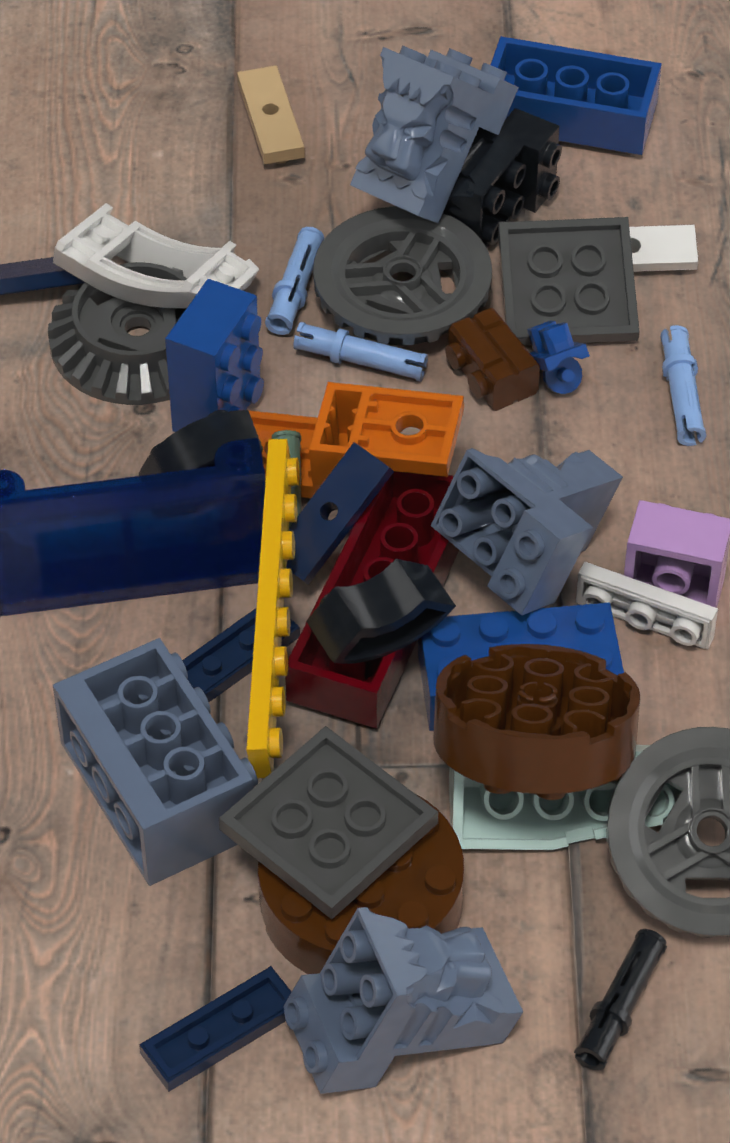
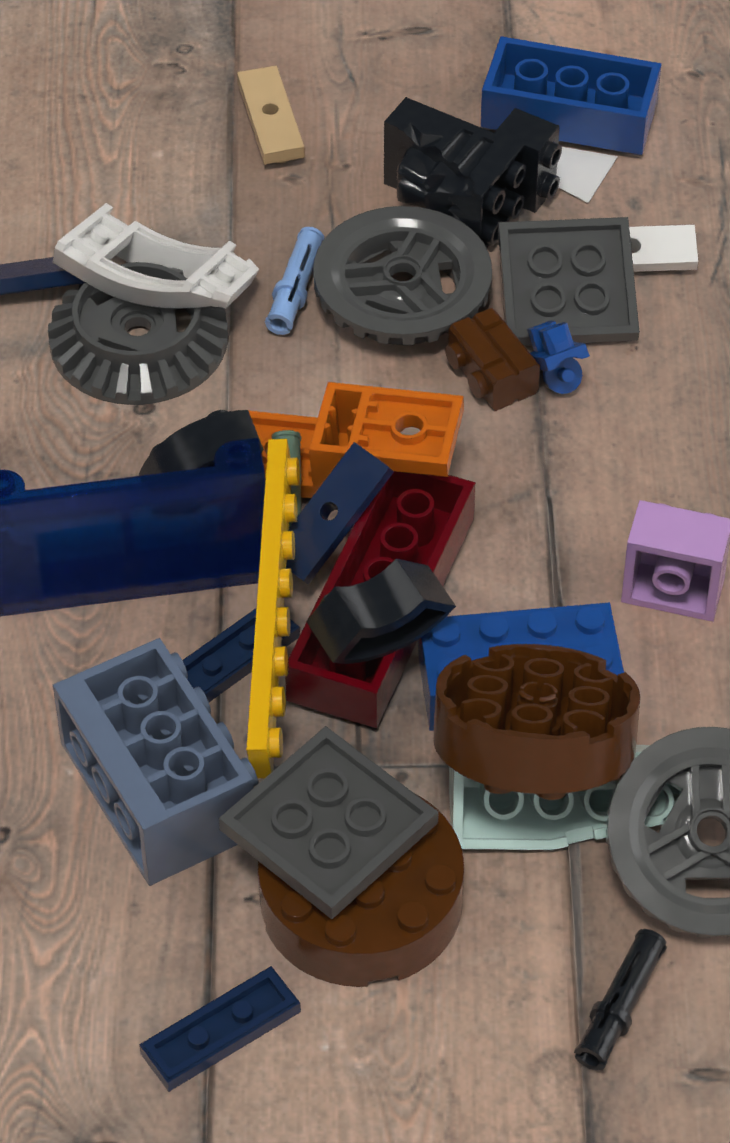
(214, 354): blue brick -> none
(344, 347): light blue pin -> none
(397, 995): sand blue brick -> none
(429, 126): sand blue brick -> none
(526, 520): sand blue brick -> none
(582, 171): none -> white sticker
(648, 606): white tile -> none
(680, 371): light blue pin -> none

